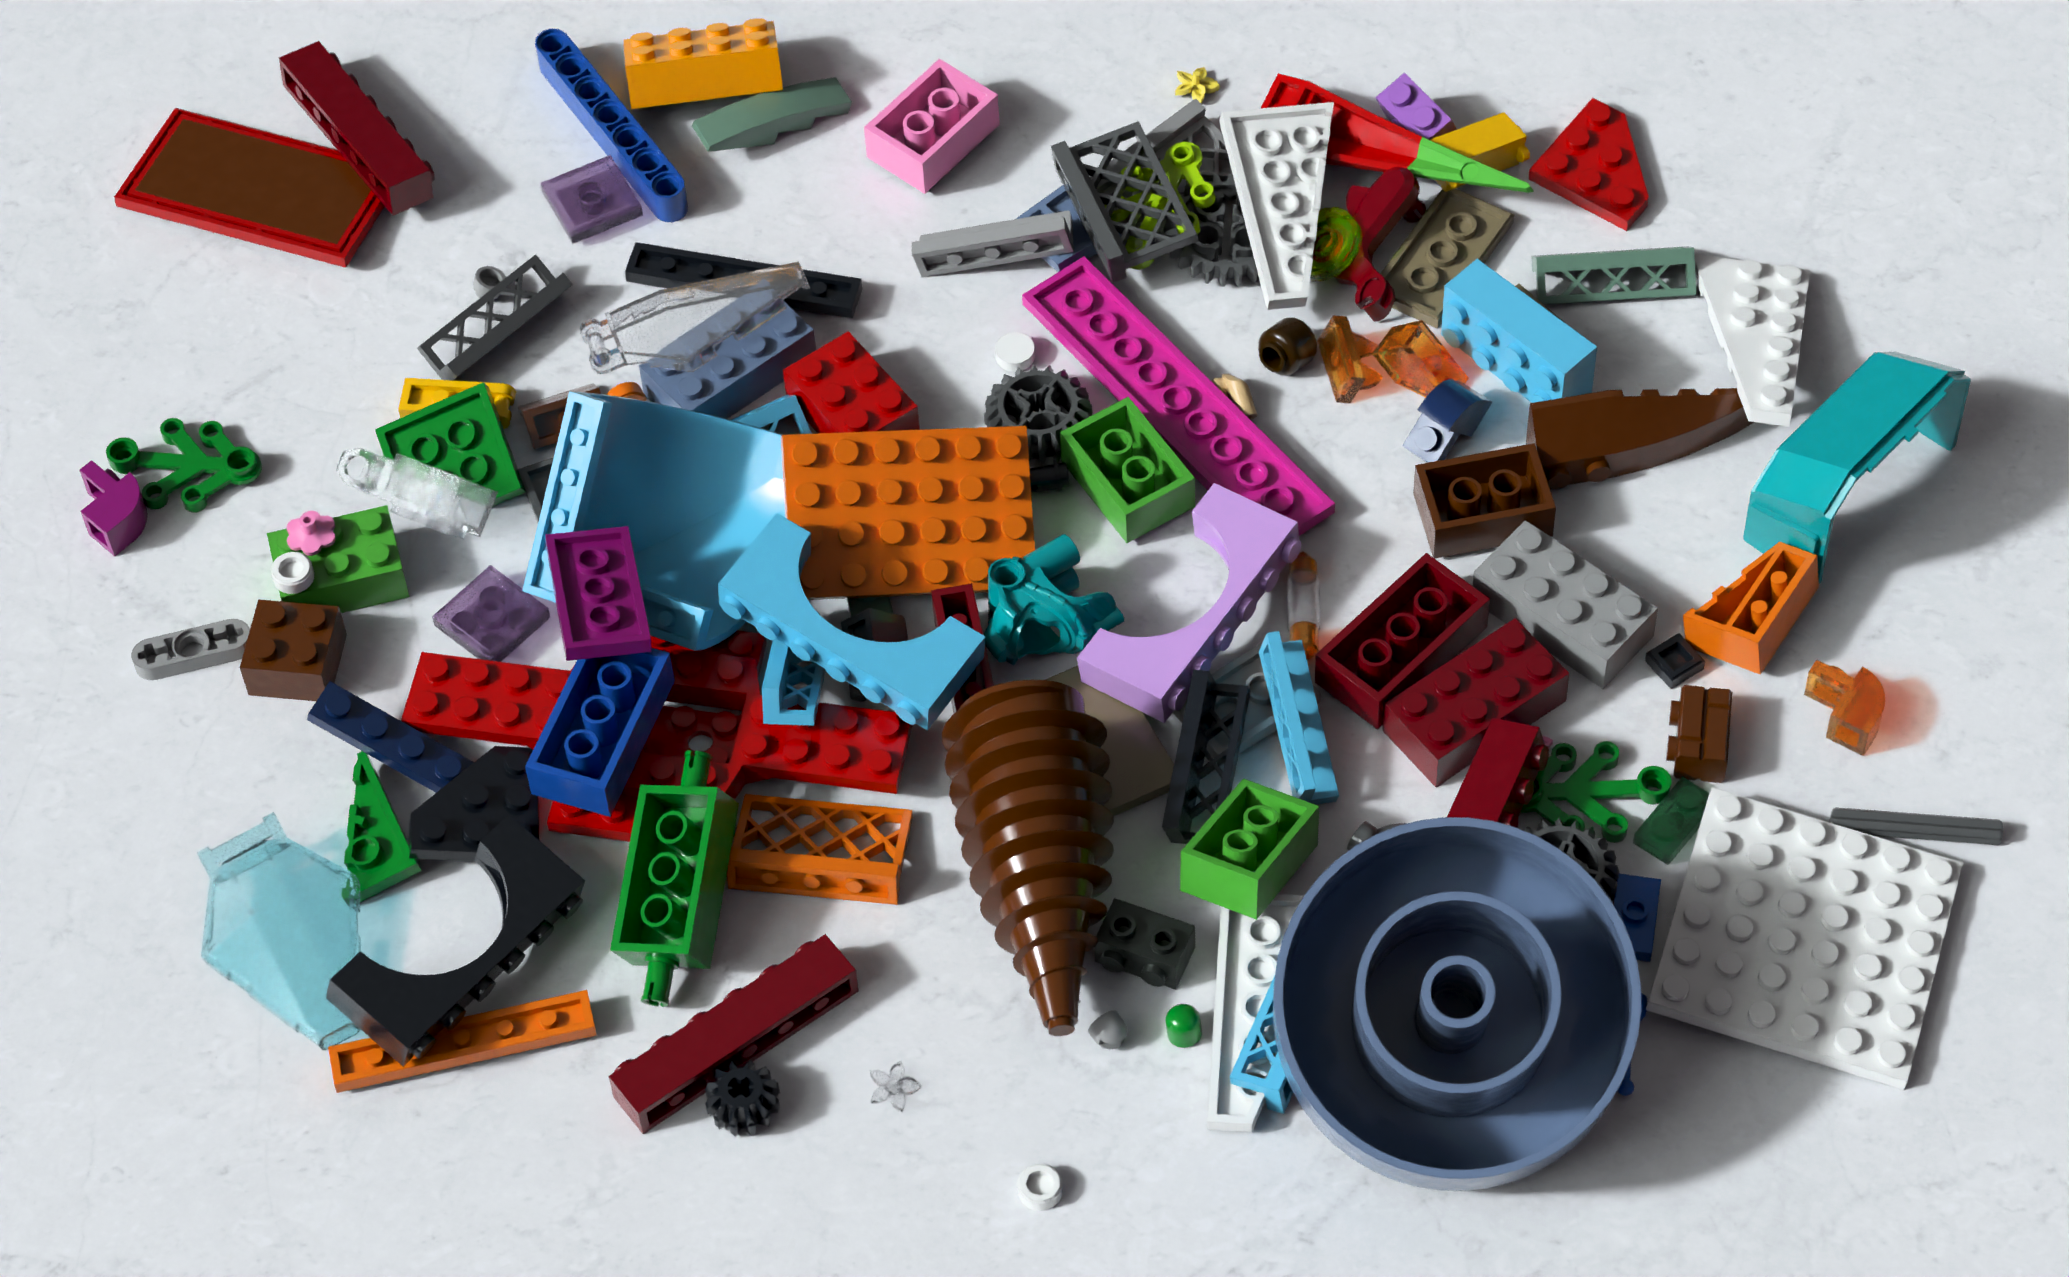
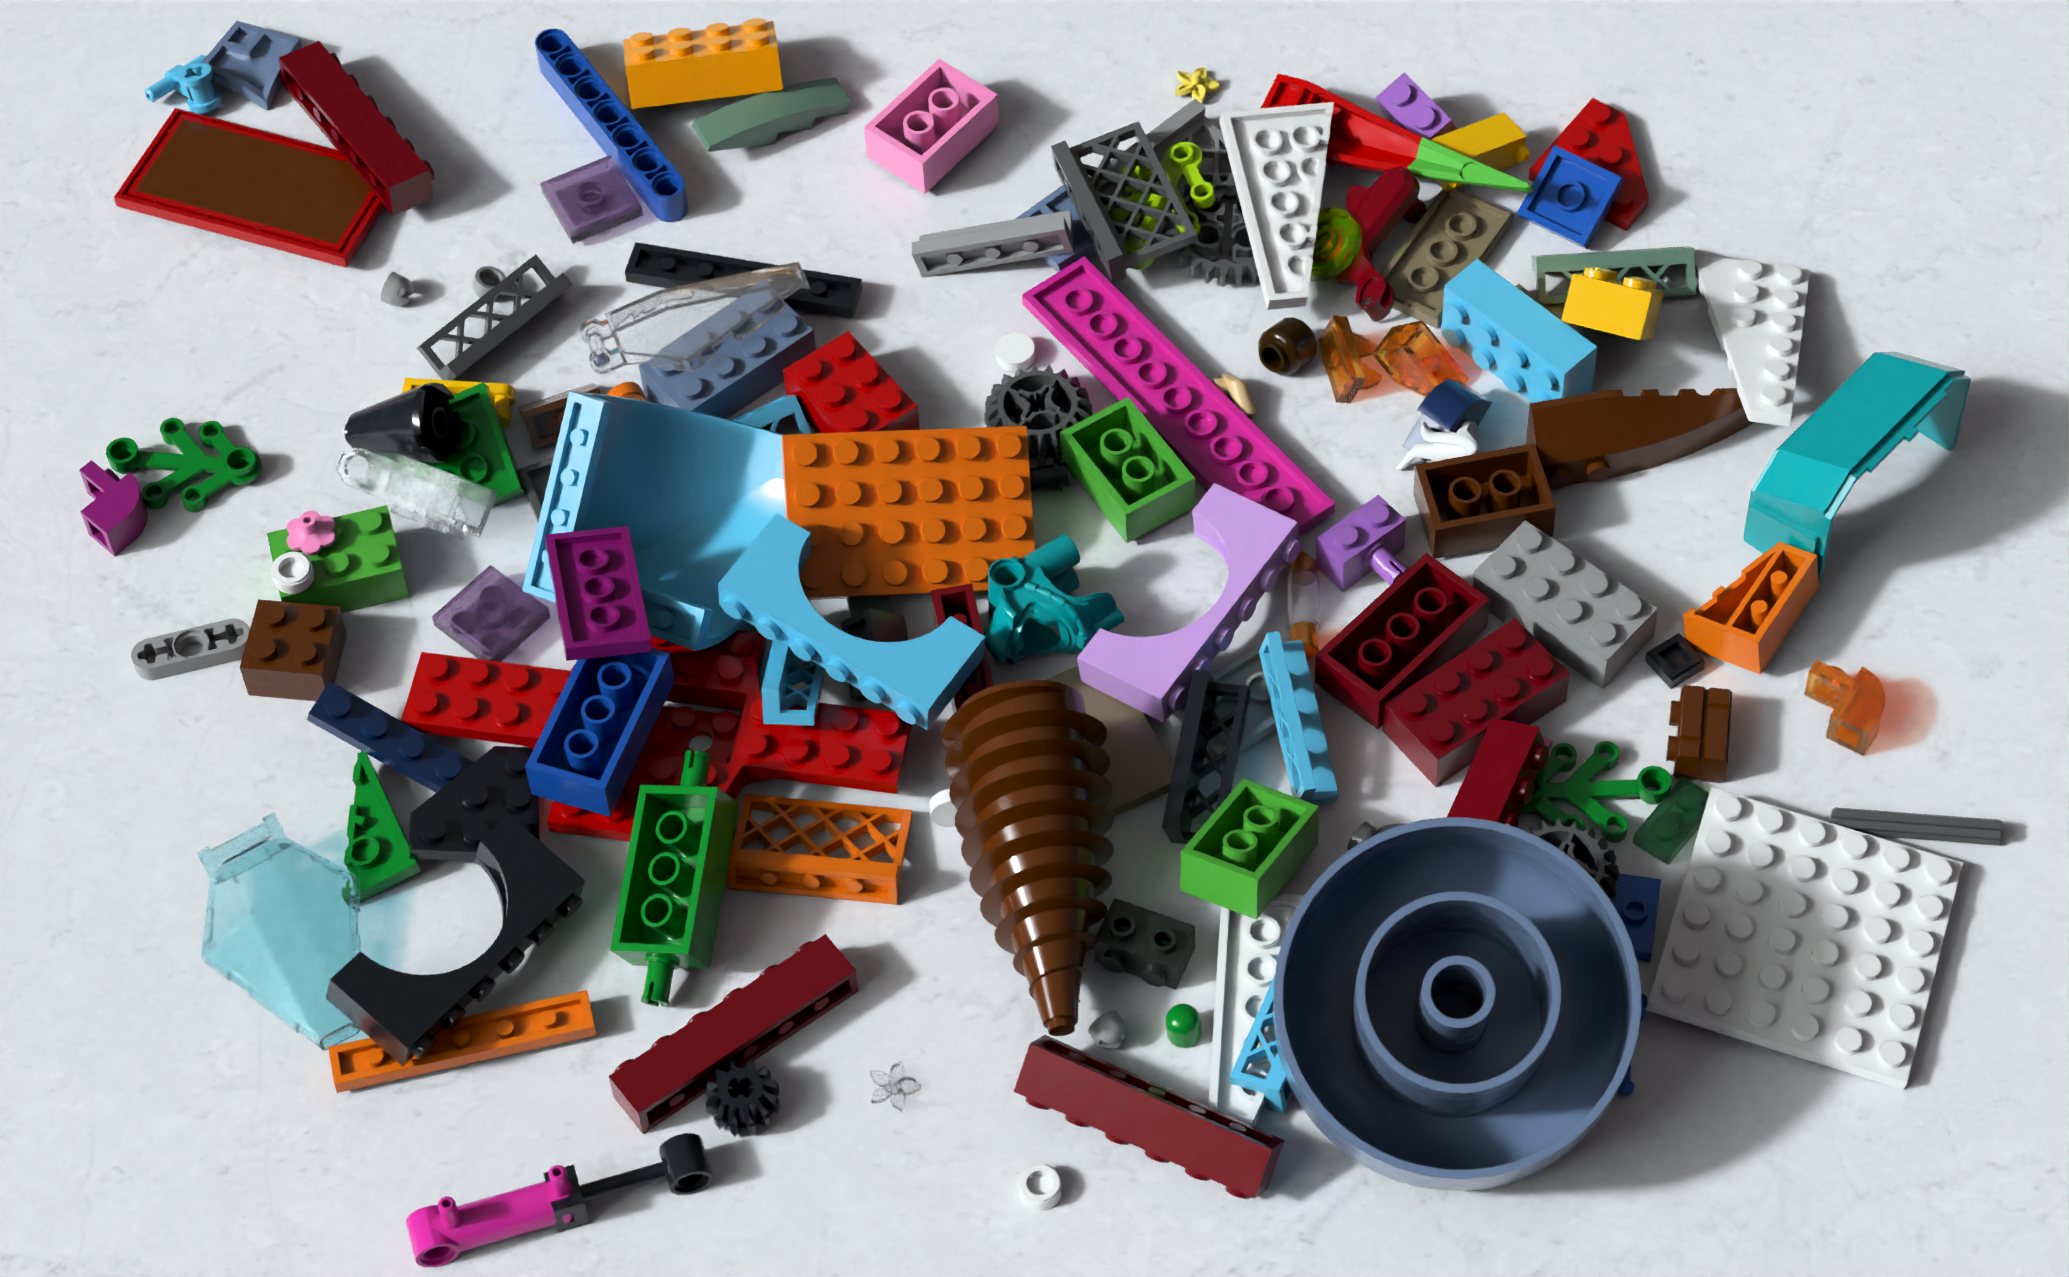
(191, 81): none -> medium azure piece
(249, 61): none -> sand blue plate
(395, 289): none -> light grey hinge
(409, 424): none -> black cone
(447, 1229): none -> dark pink piece
(942, 809): none -> white tile
(1149, 1117): none -> dark red brick
(1362, 544): none -> medium lavender brick
(1444, 444): none -> white piece
(1570, 197): none -> blue plate
(1613, 305): none -> yellow brick

